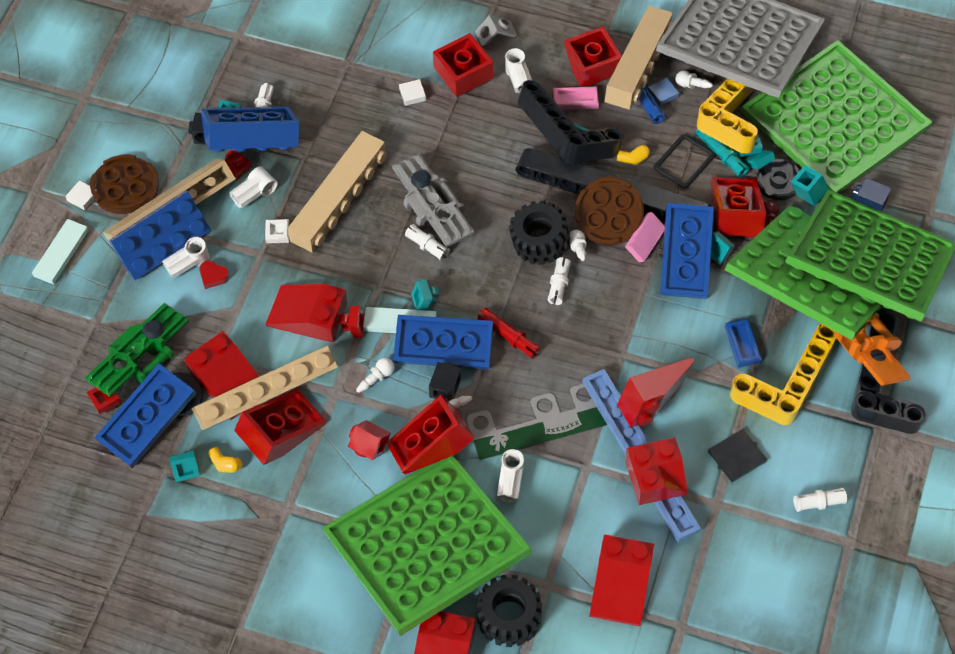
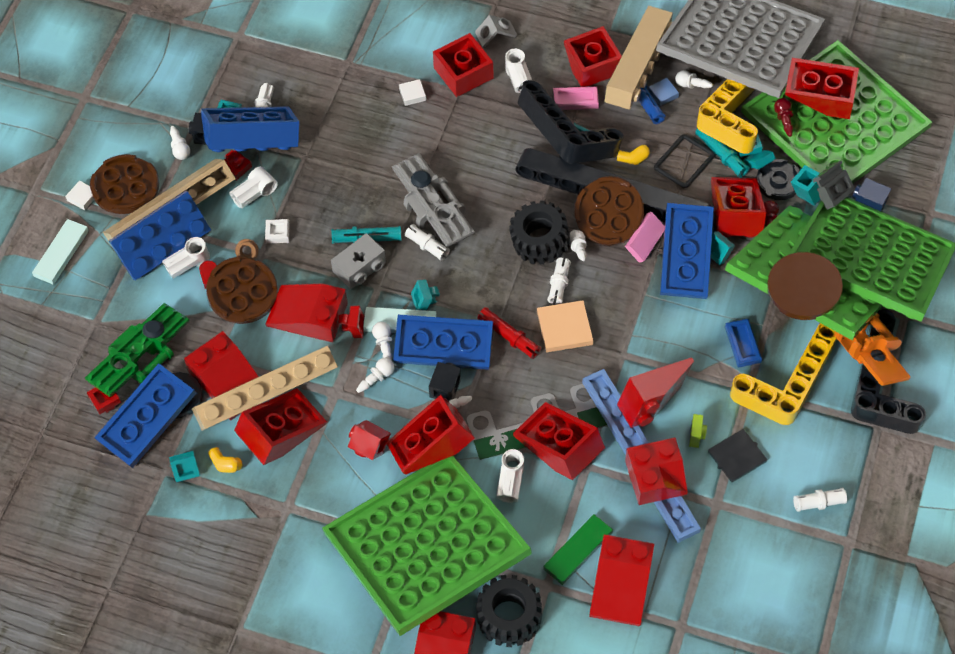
(179, 145): none -> white bar
(241, 290): none -> reddish brown tile
(247, 242): none -> medium nougat plate
(337, 192): tan brick -> none
(338, 235): none -> teal pin
(358, 261): none -> light grey brick
(382, 332): none -> white bar
(560, 440): none -> red slope
(564, 326): none -> light nougat tile
(577, 549): none -> green tile
(698, 431): none -> lime plate
(783, 108): none -> dark red bar
(804, 285): none -> reddish brown tile
(823, 86): none -> red slope
(833, 185): none -> dark grey plate

